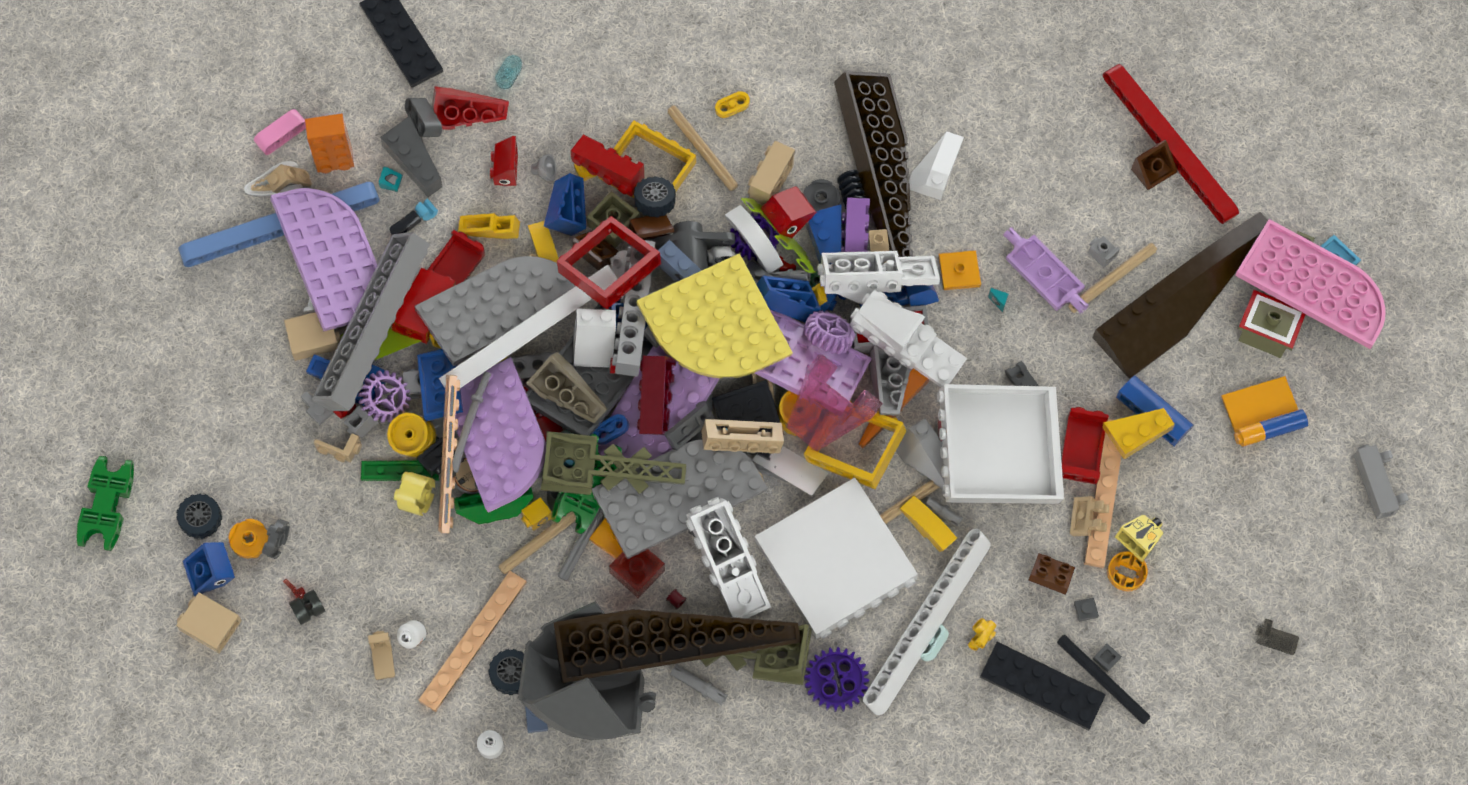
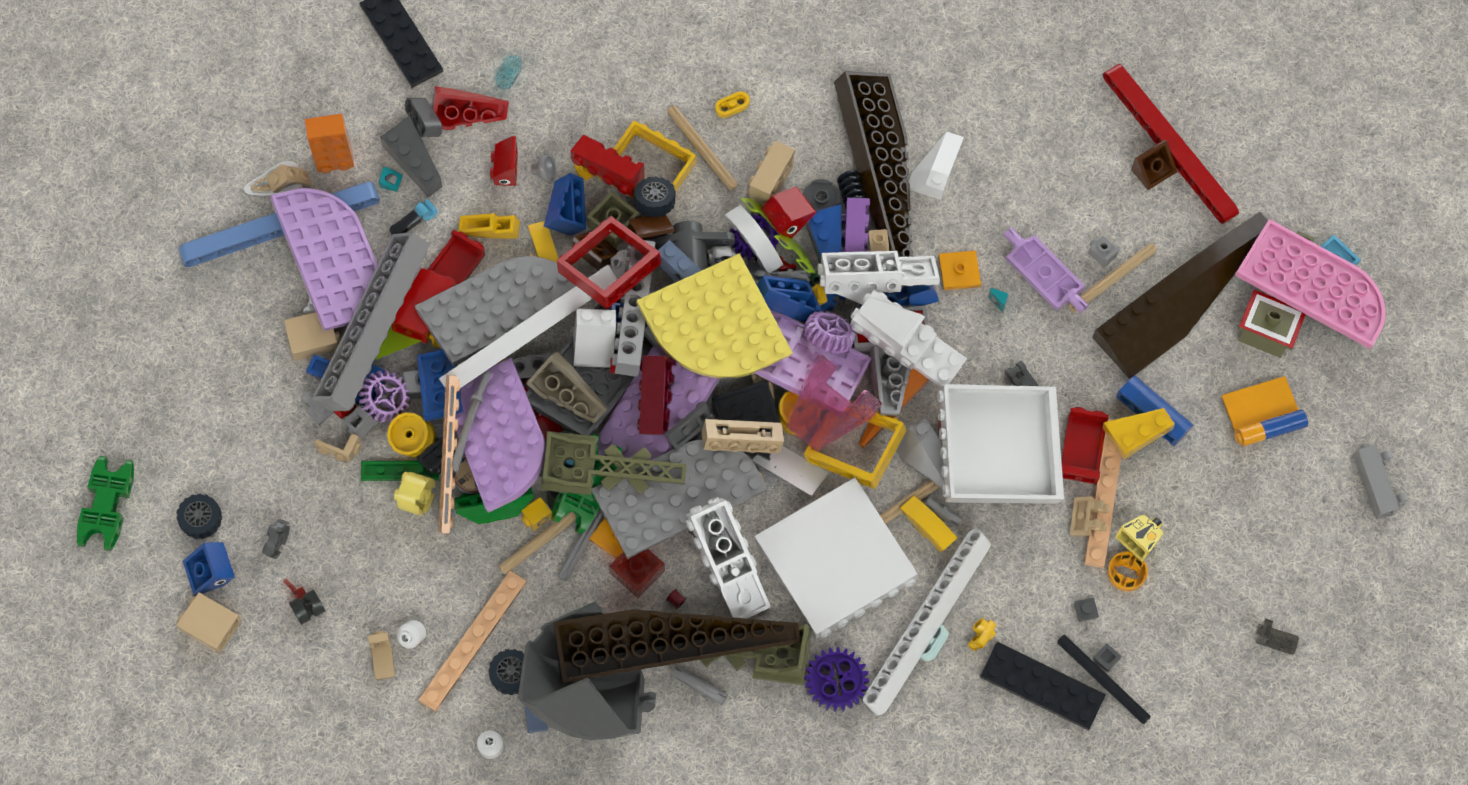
(245, 528): light orange plate -> none
(280, 131): bright pink beam -> none
(611, 428): blue plate -> none
(1051, 573): reddish brown plate -> none

